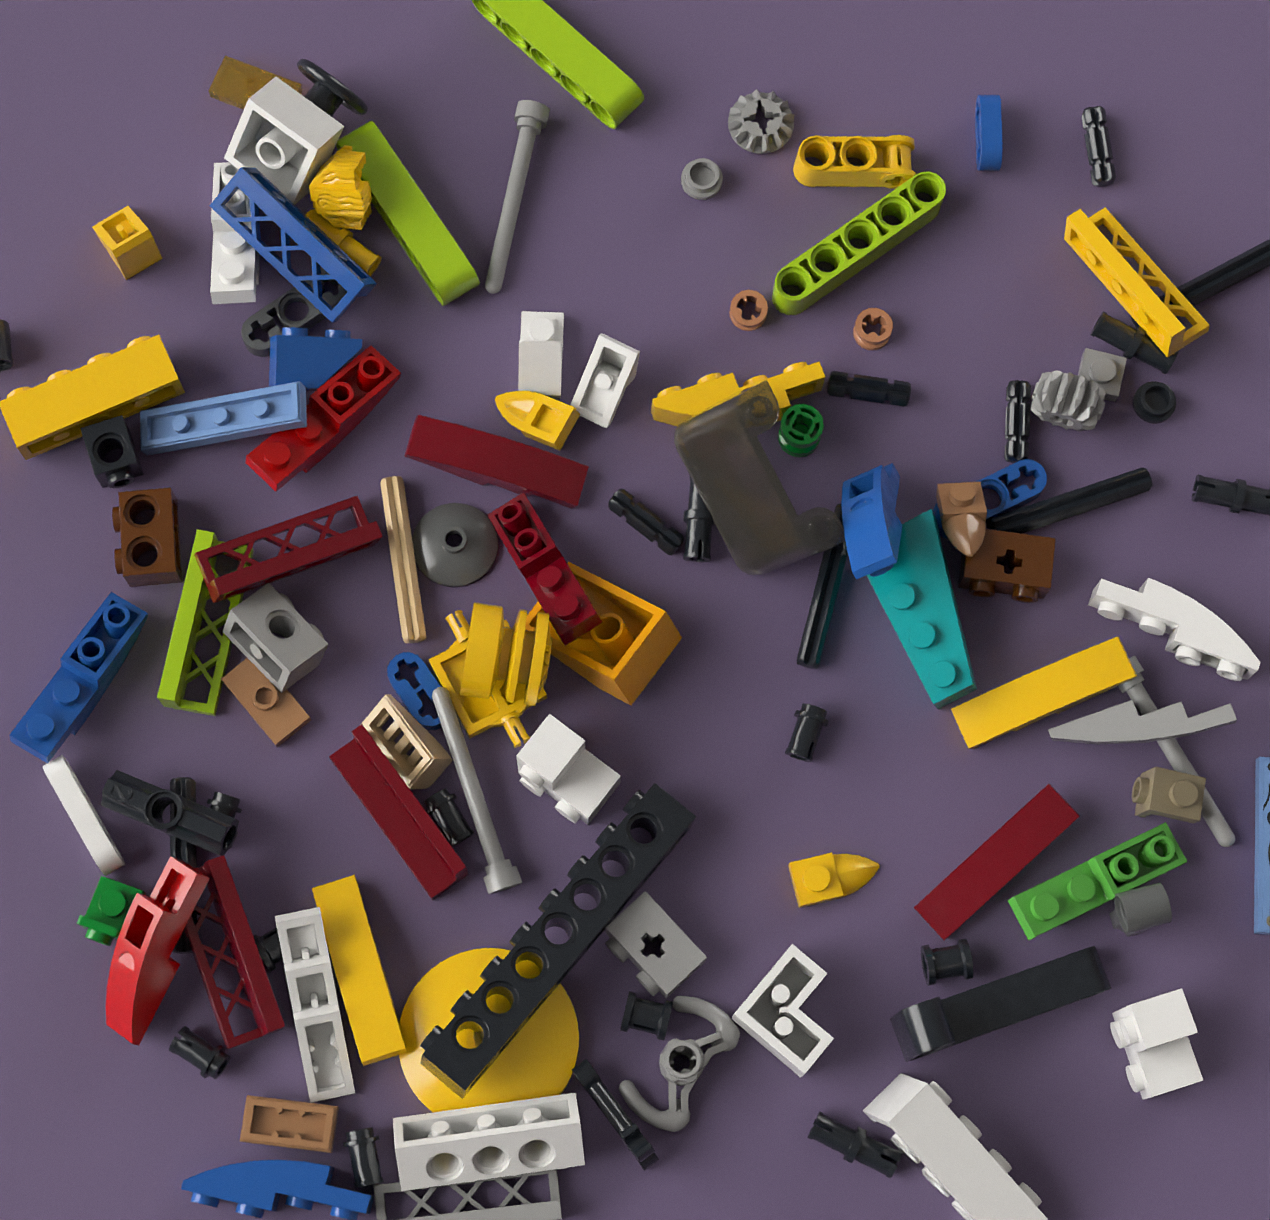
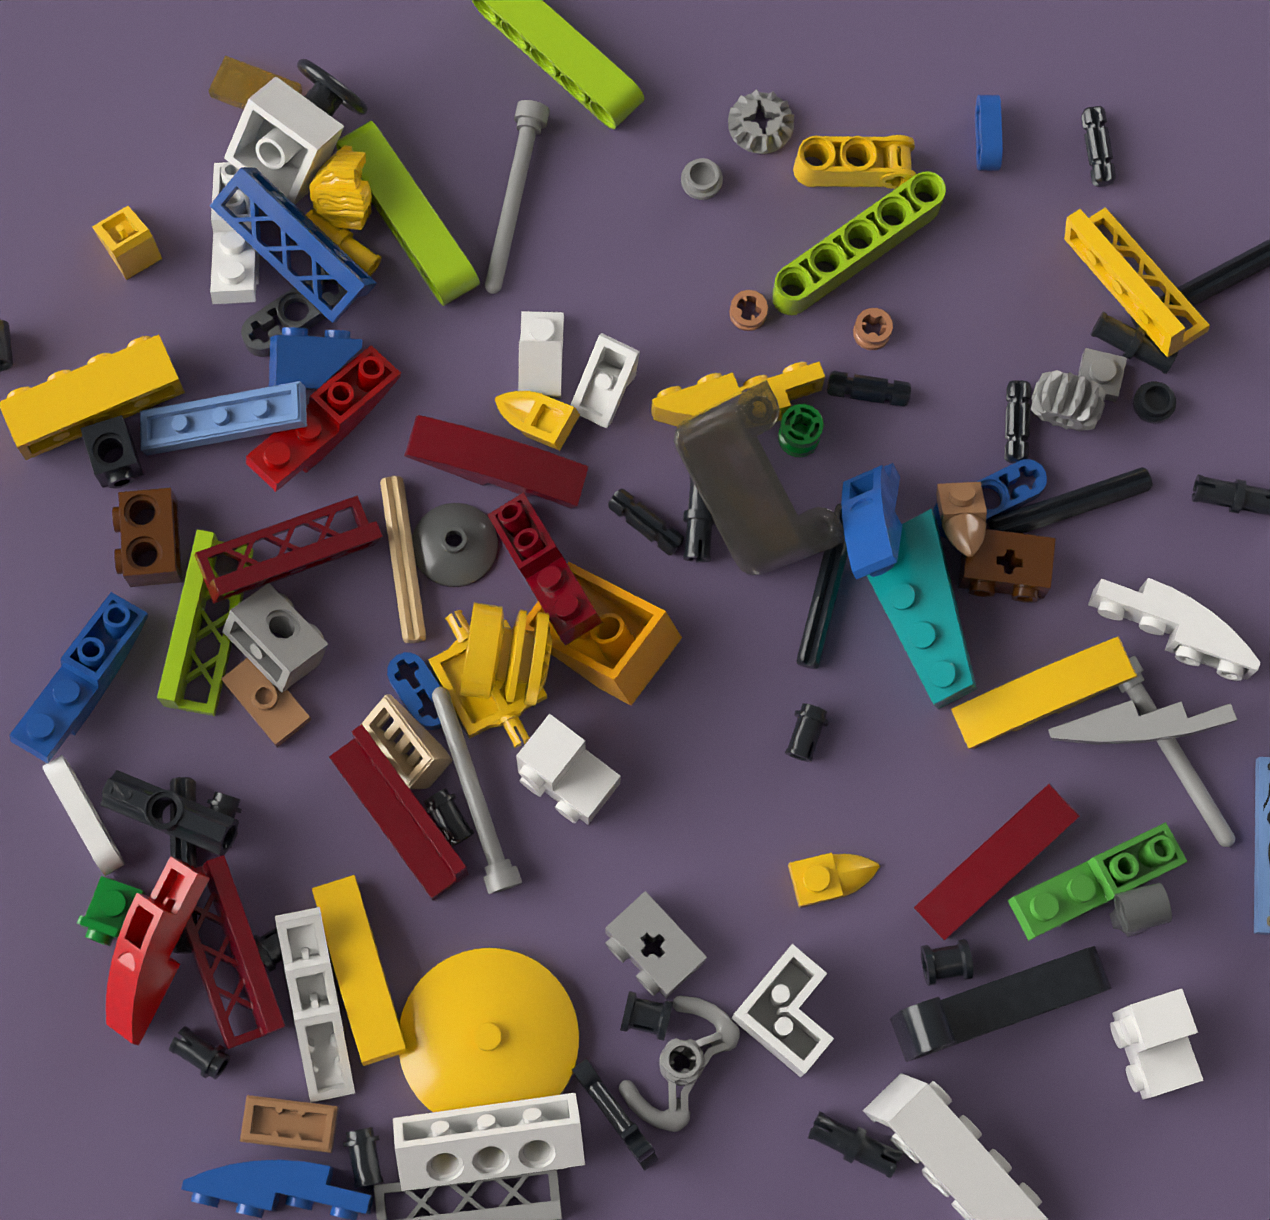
(463, 1067): black brick -> none
(1169, 794): dark tan bracket -> none

